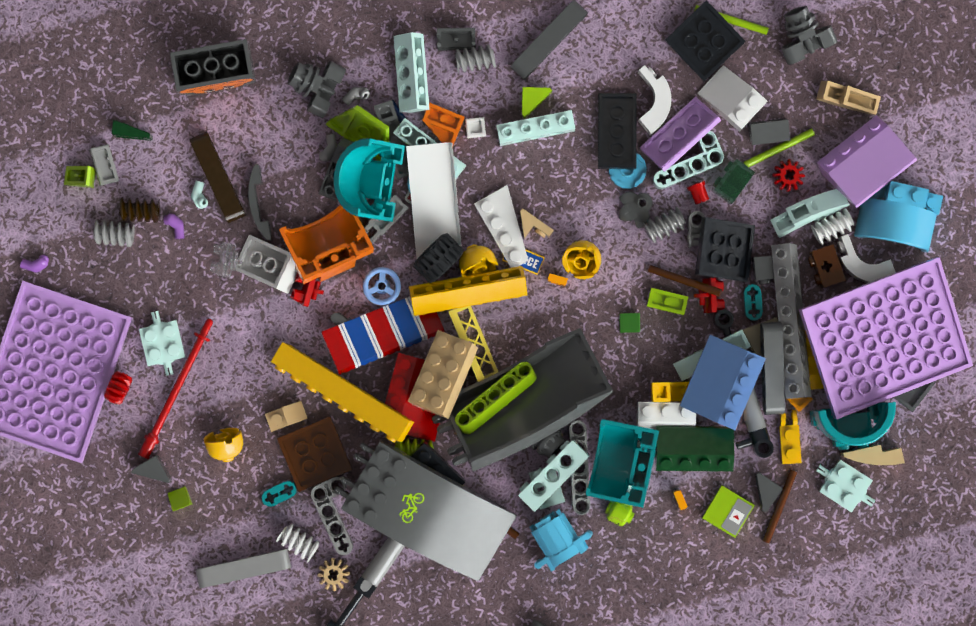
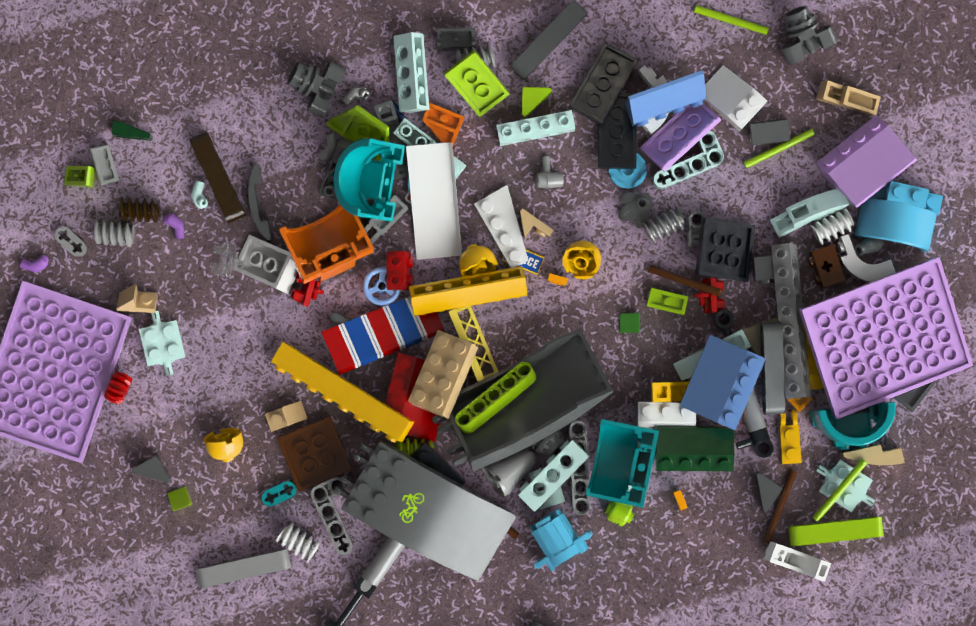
(68, 245): none -> light grey beam
(136, 301): none -> tan slope
(152, 438): red bar -> none
(213, 68): dark grey brick -> none
(327, 572): tan gear -> none
(399, 270): none -> red bracket
(438, 258): black tyre -> none
(475, 127): white tile -> none
(476, 83): none -> lime plate
(509, 471): none -> light grey cone
(546, 178): none -> light grey piece
(603, 83): none -> black tile
(666, 99): none -> medium blue slope
(698, 192): red bush -> none
(705, 40): black plate -> none
(728, 511): lime tile -> none
(733, 181): clear green brick -> none
(757, 302): teal beam -> none
(782, 172): red gear -> none
(797, 561): none -> white arch
(835, 531): none -> lime beam
(839, 490): none -> lime bar
(868, 246): none -> dark grey cone

